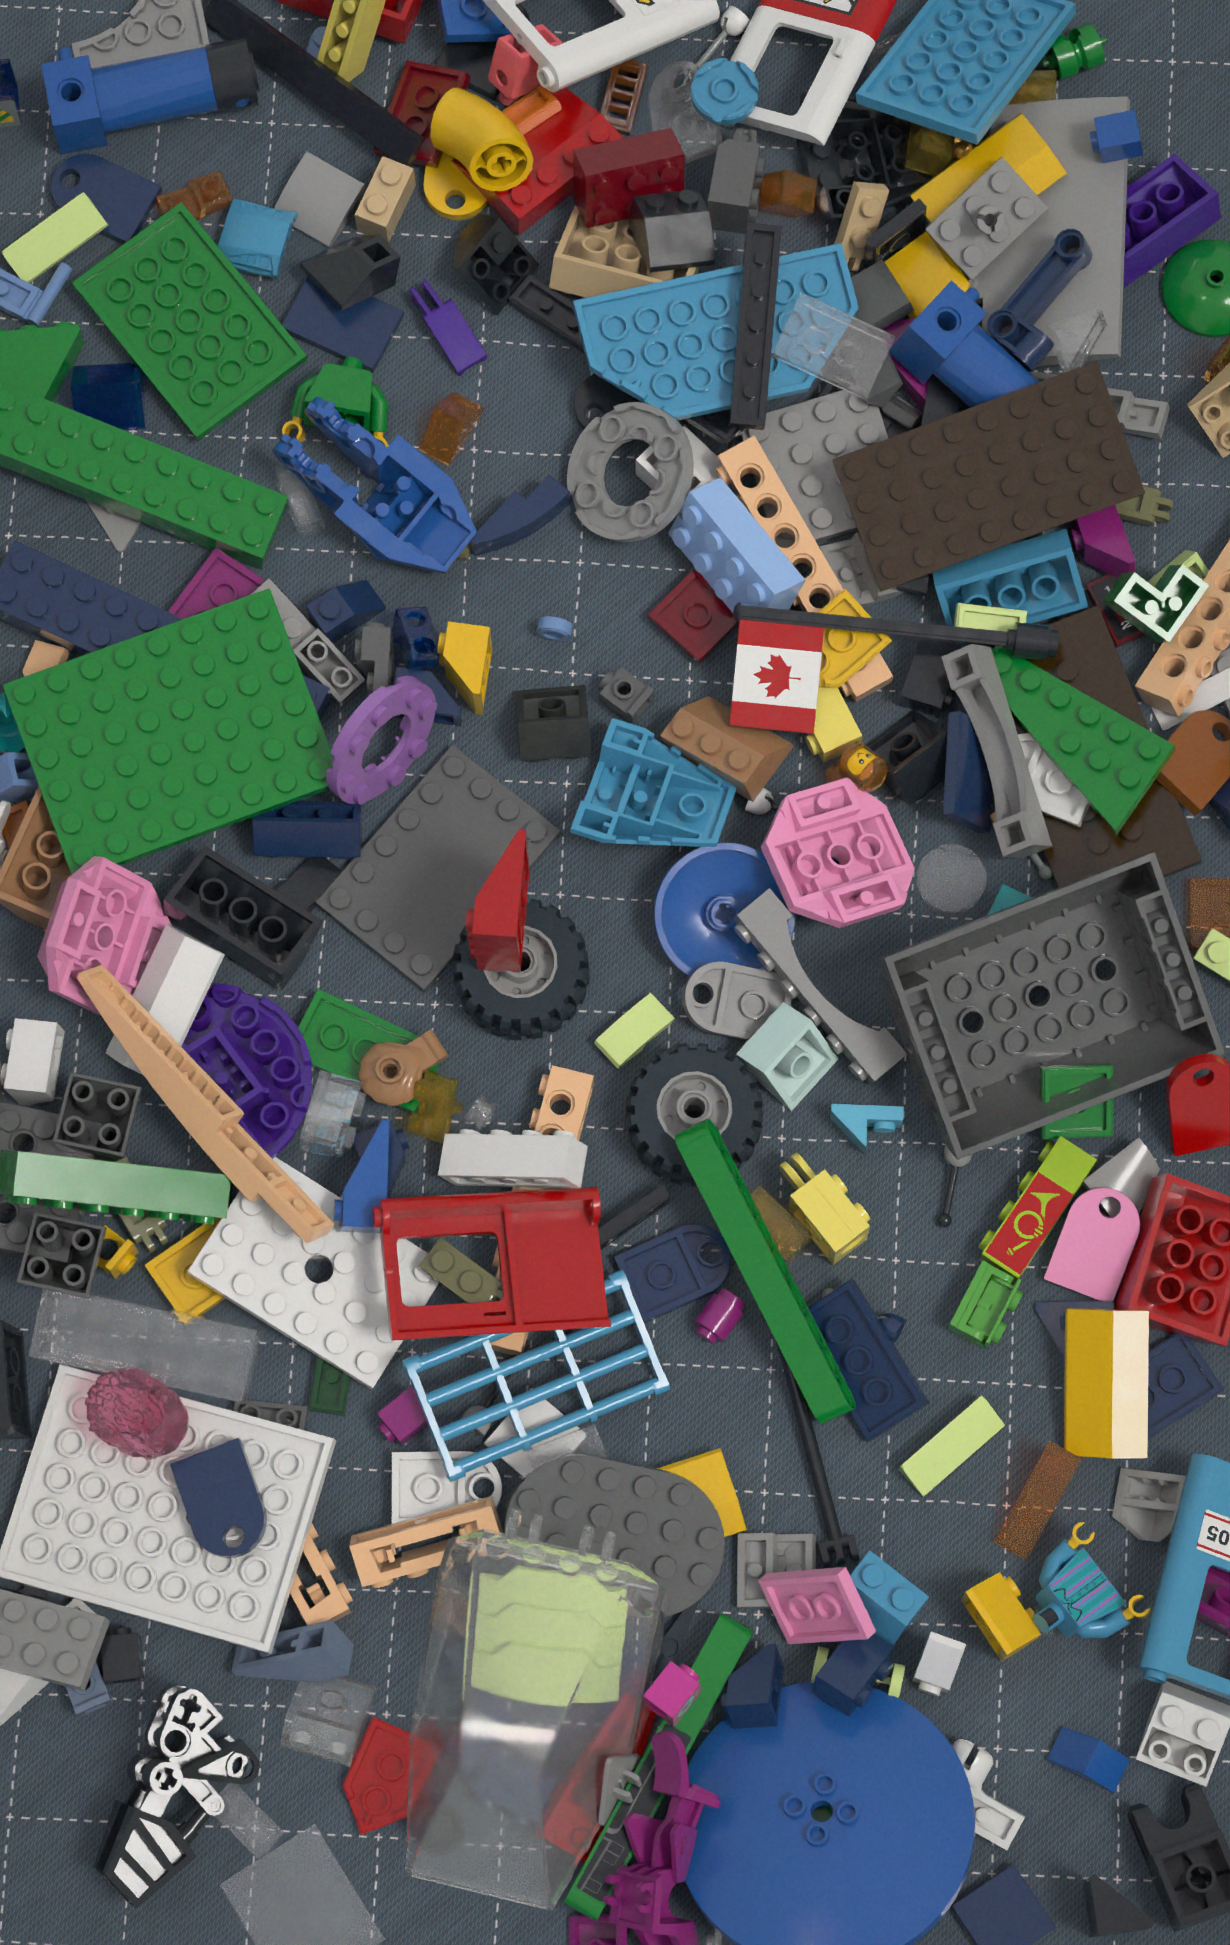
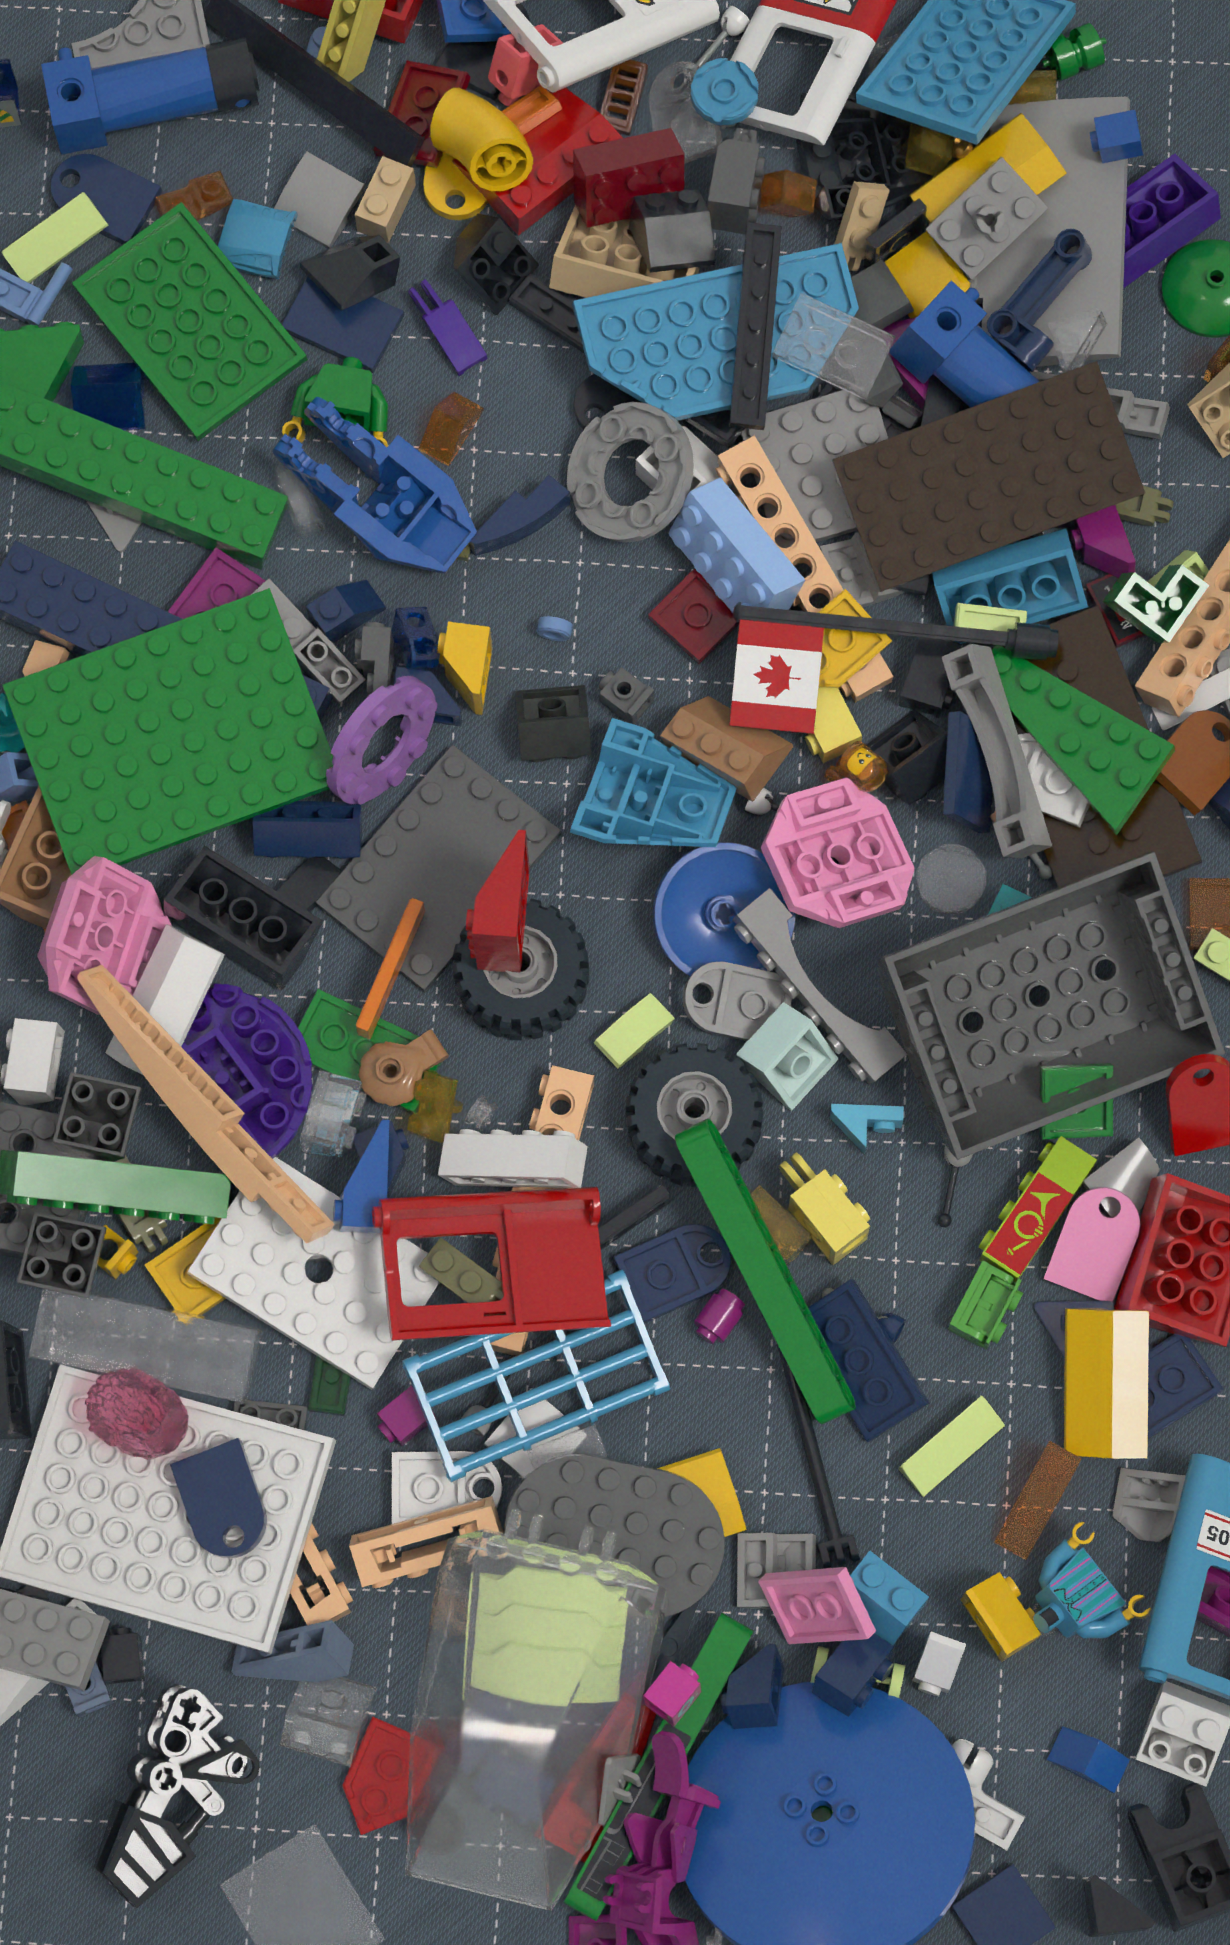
(248, 1821): clear plate -> none
(390, 968): none -> orange tile

